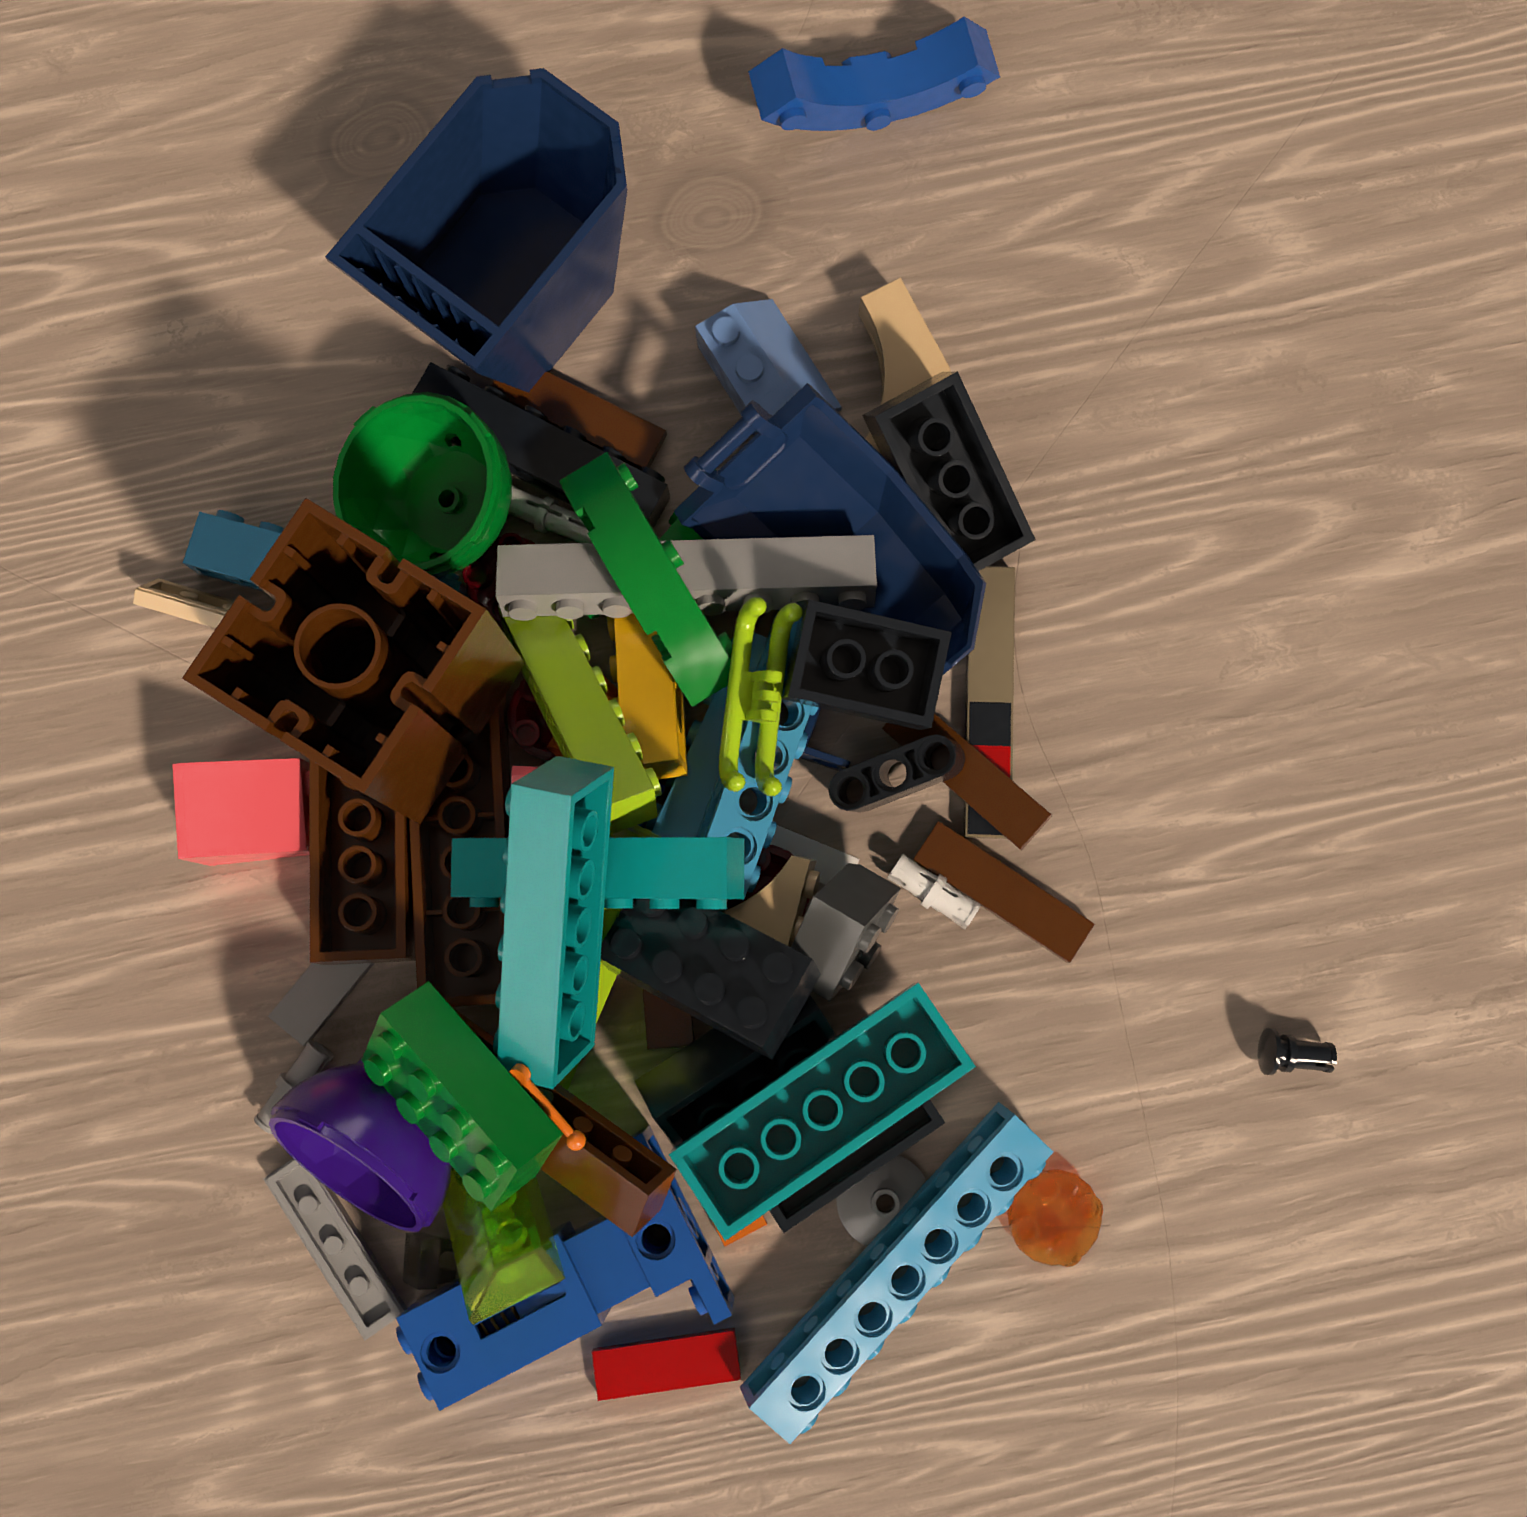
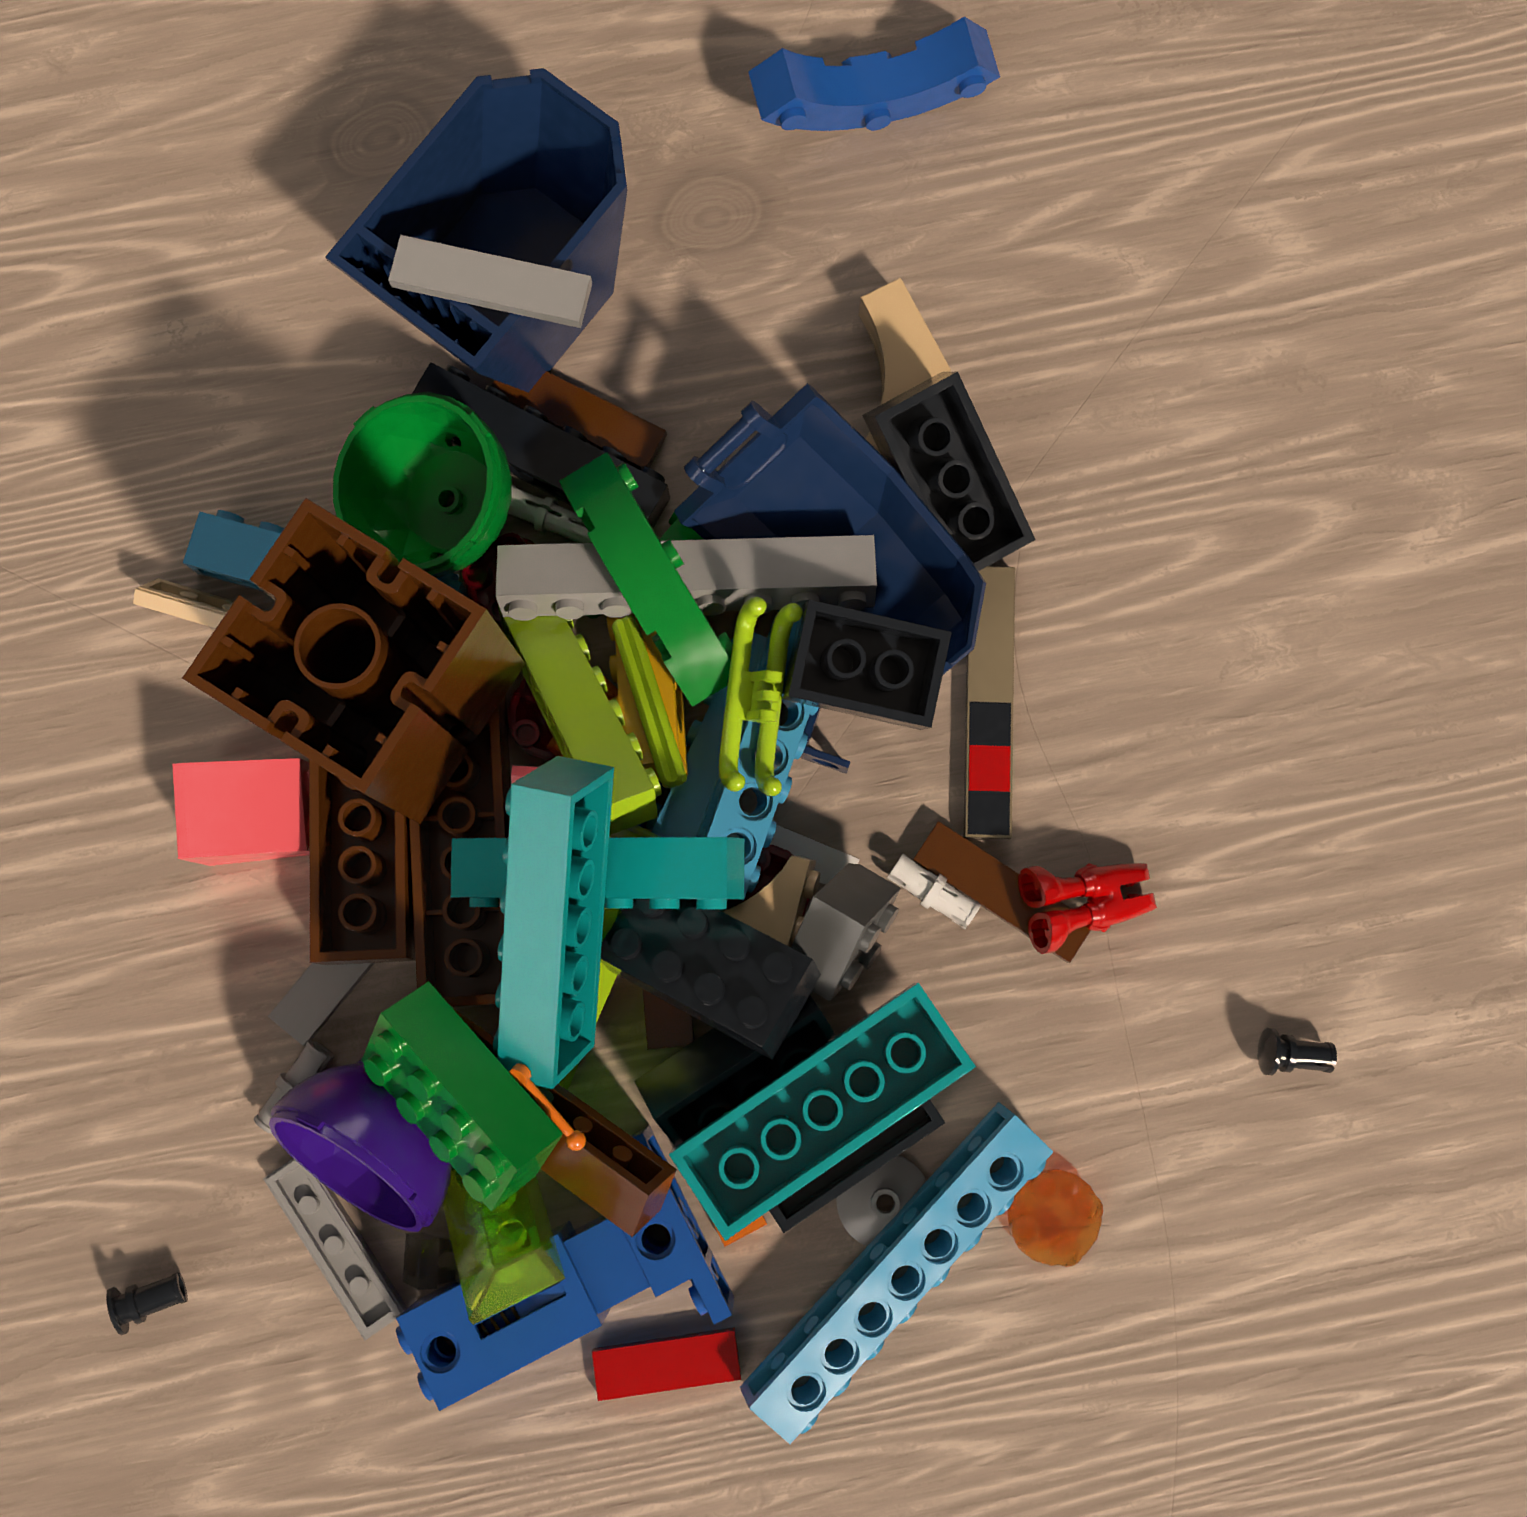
(143, 1301): none -> black pin
(490, 281): none -> light grey tile
(649, 702): none -> lime axle
(758, 356): medium blue slope -> none
(874, 774): black beam -> none
(982, 785): reddish brown tile -> none
(1103, 905): none -> red piece

